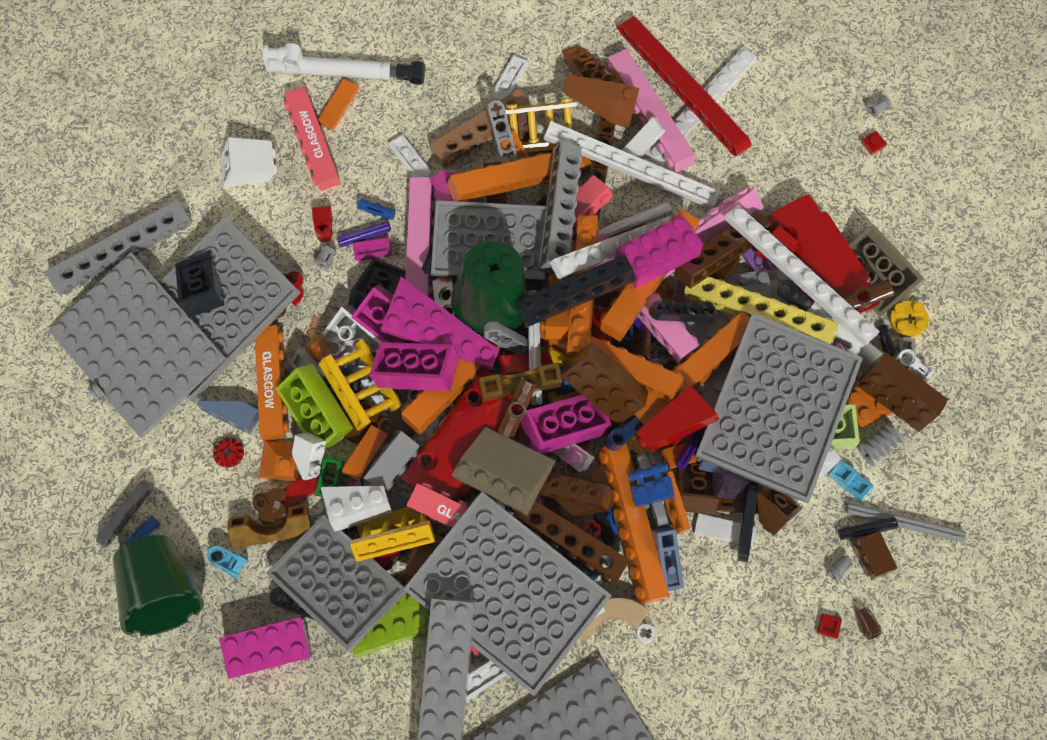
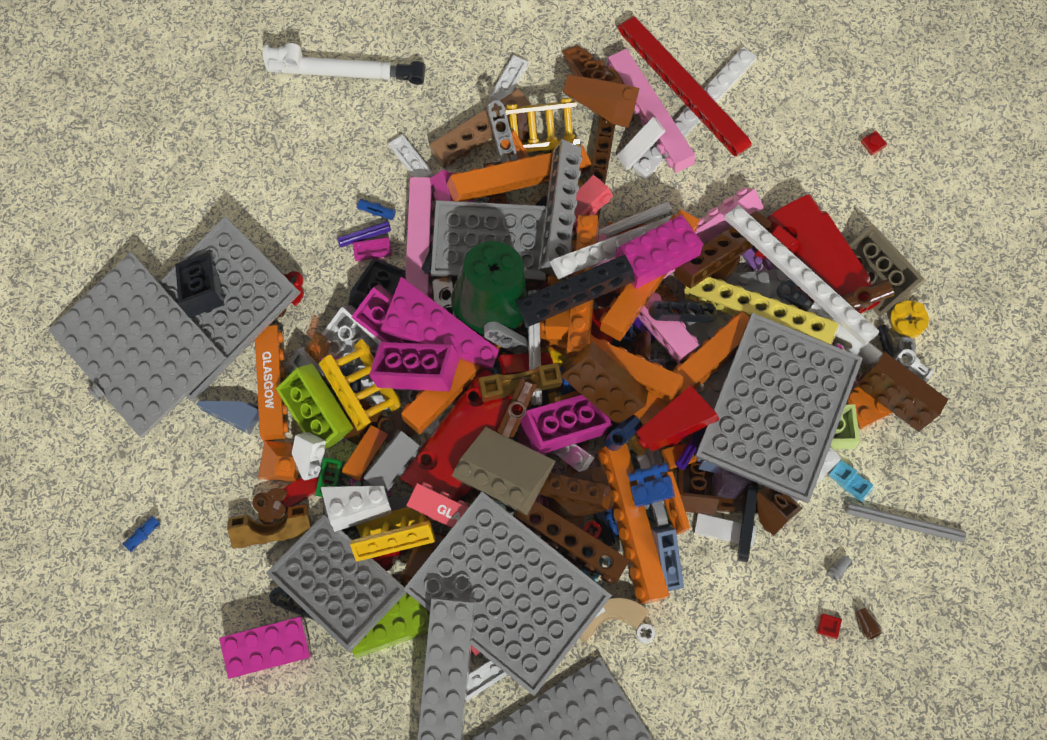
(108, 247): light grey brick -> none
(124, 513): flat silver beam -> none
(153, 587): dark green cone -> none
(229, 563): medium azure piece -> none
(232, 458): red gear -> none
(247, 161): white slope -> none
(312, 139): coral brick -> none
(323, 220): red piece -> none
(325, 257): light grey bush -> none
(338, 104): orange tile -> none
(634, 166): white plate -> none
(868, 528): black axle -> none
(875, 556): reddish brown brick -> none
(878, 106): light grey bush -> none
(879, 443): light grey piece -> none

